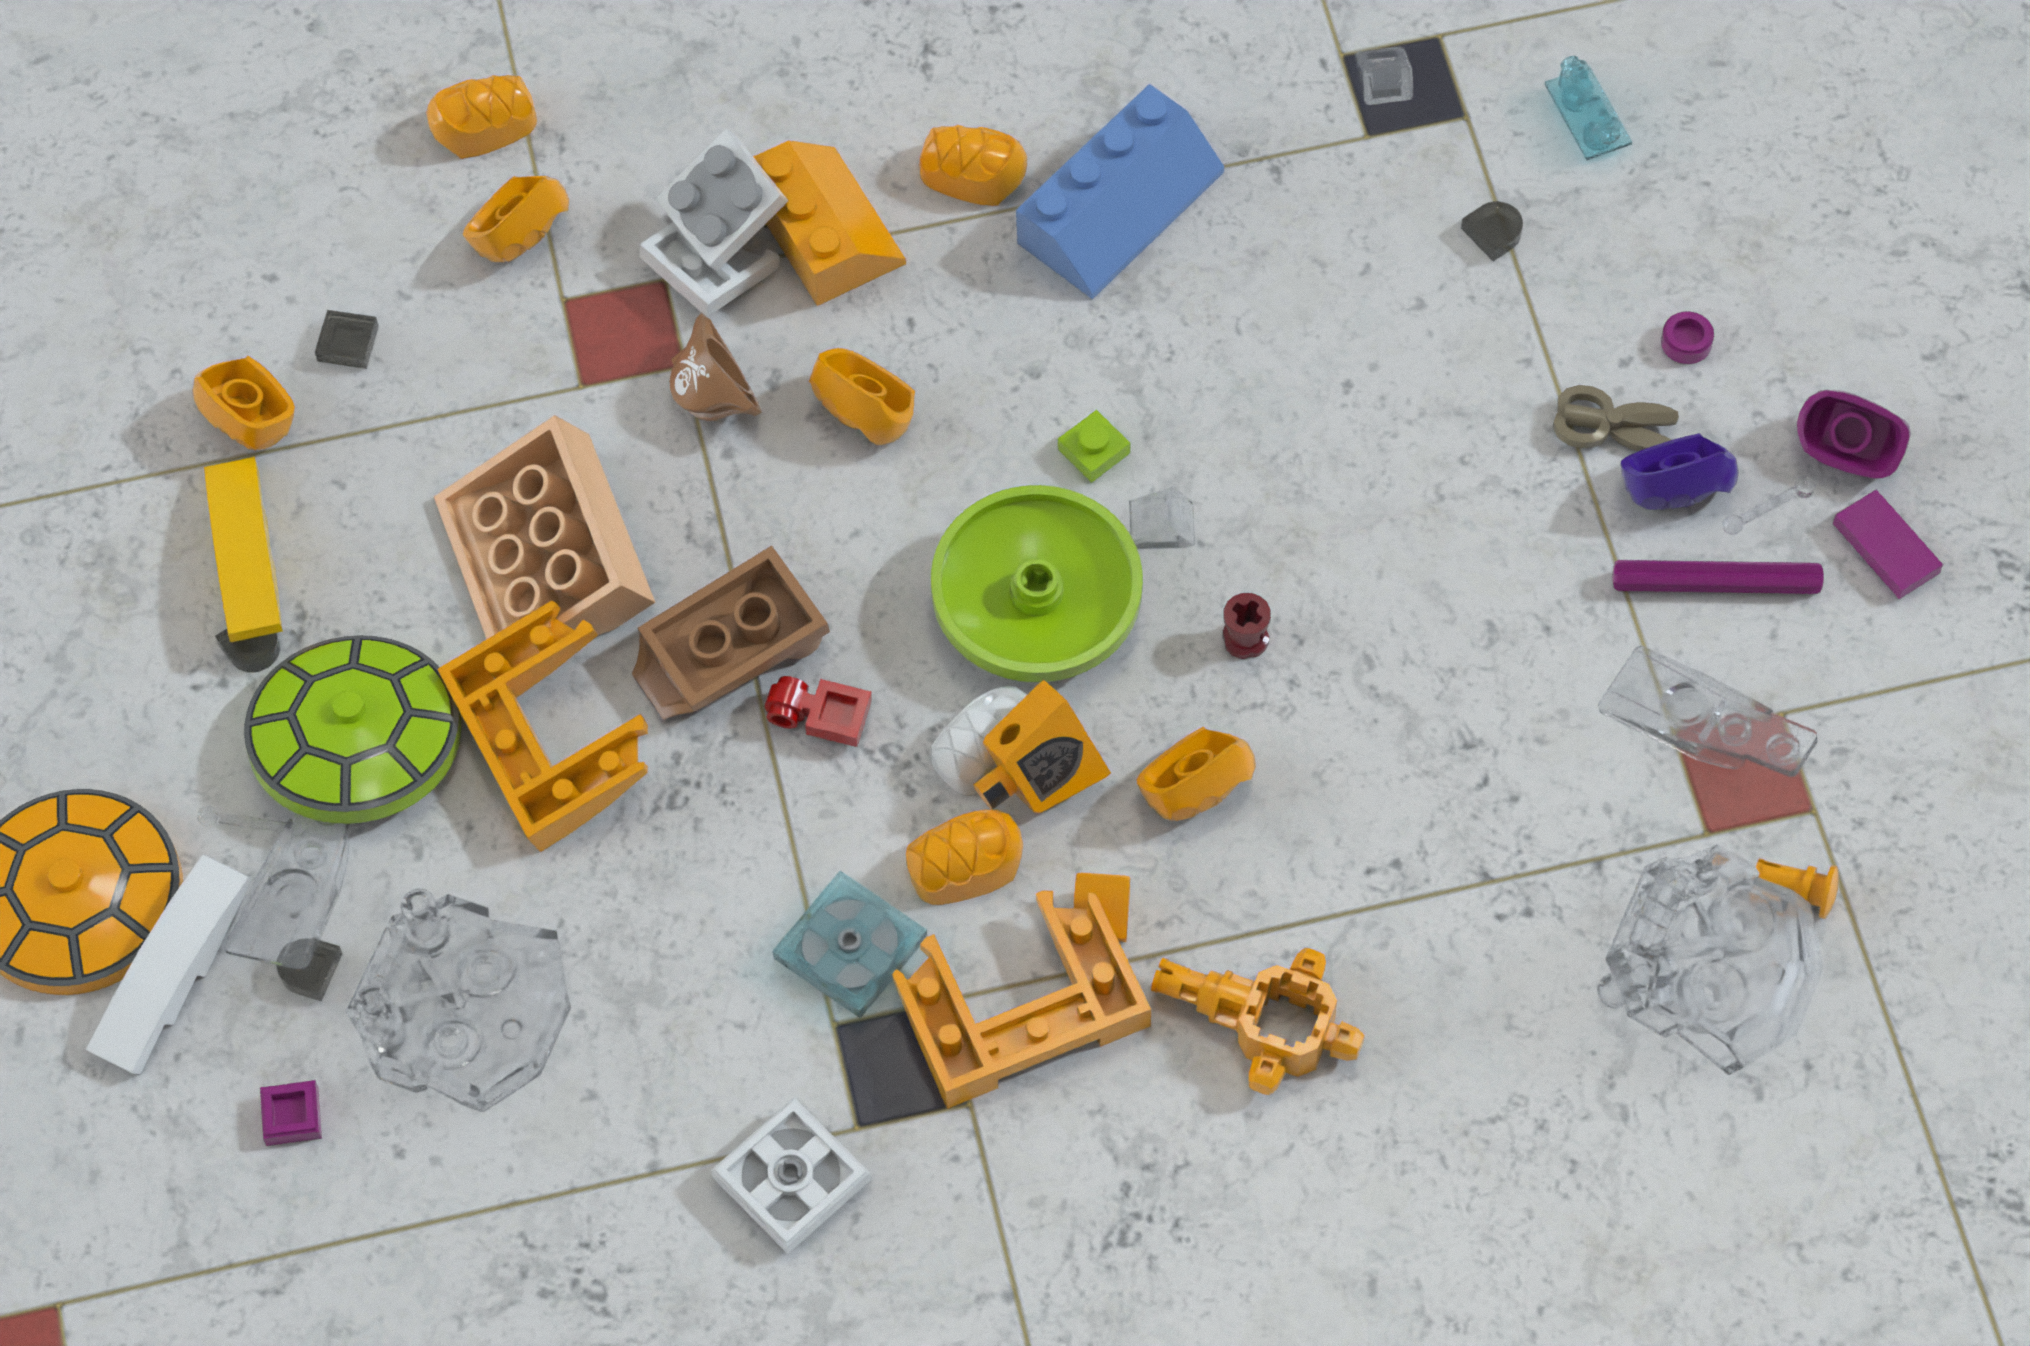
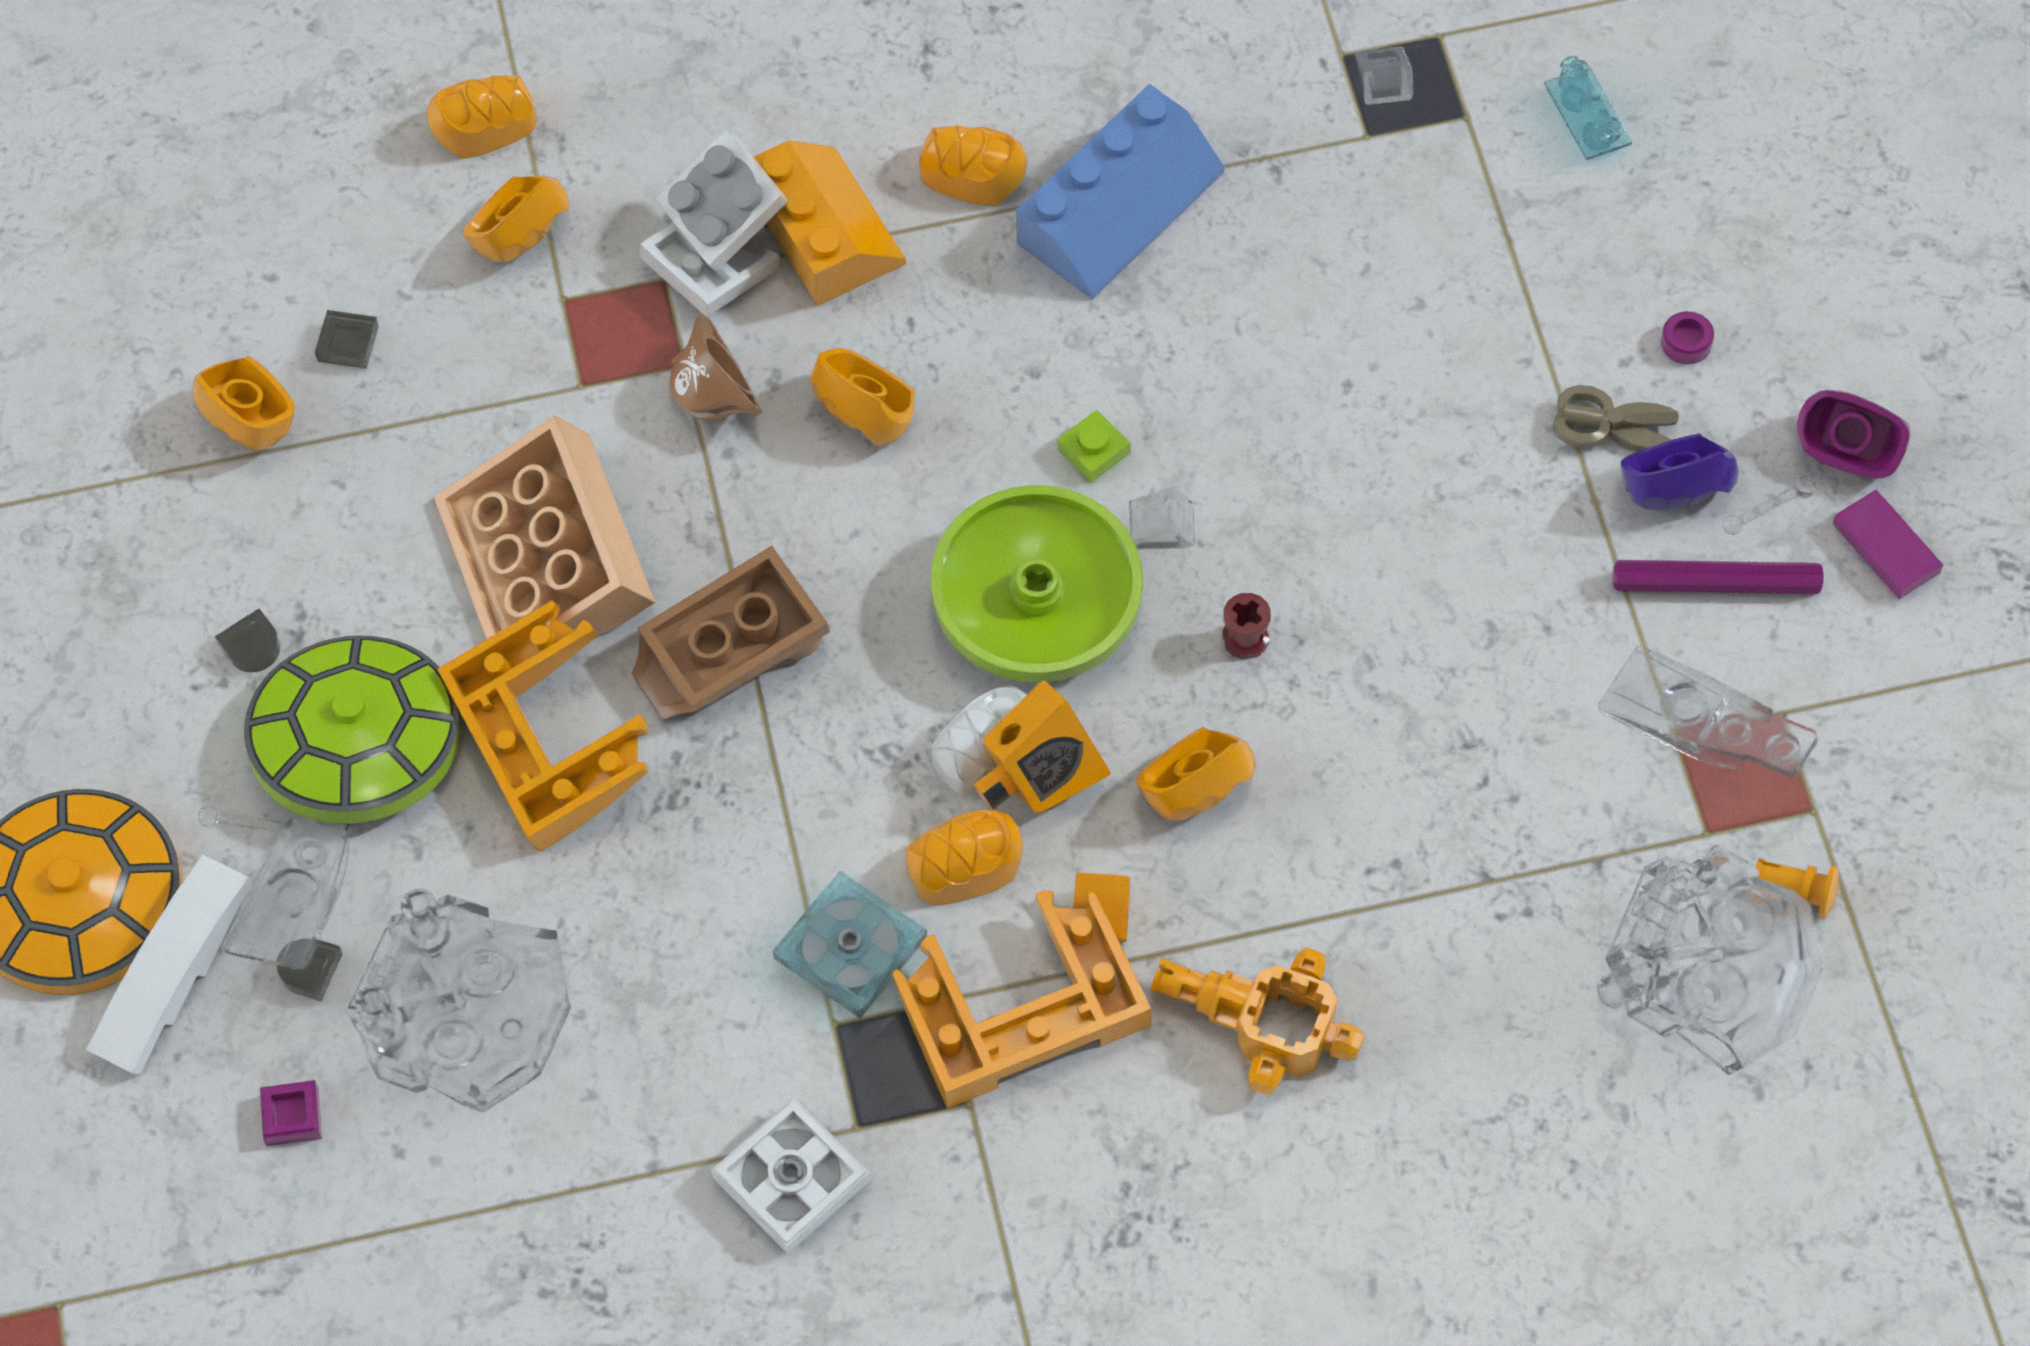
(243, 549): yellow slope -> none
(833, 713): plate -> none
(1494, 228): clear smoke tile -> none

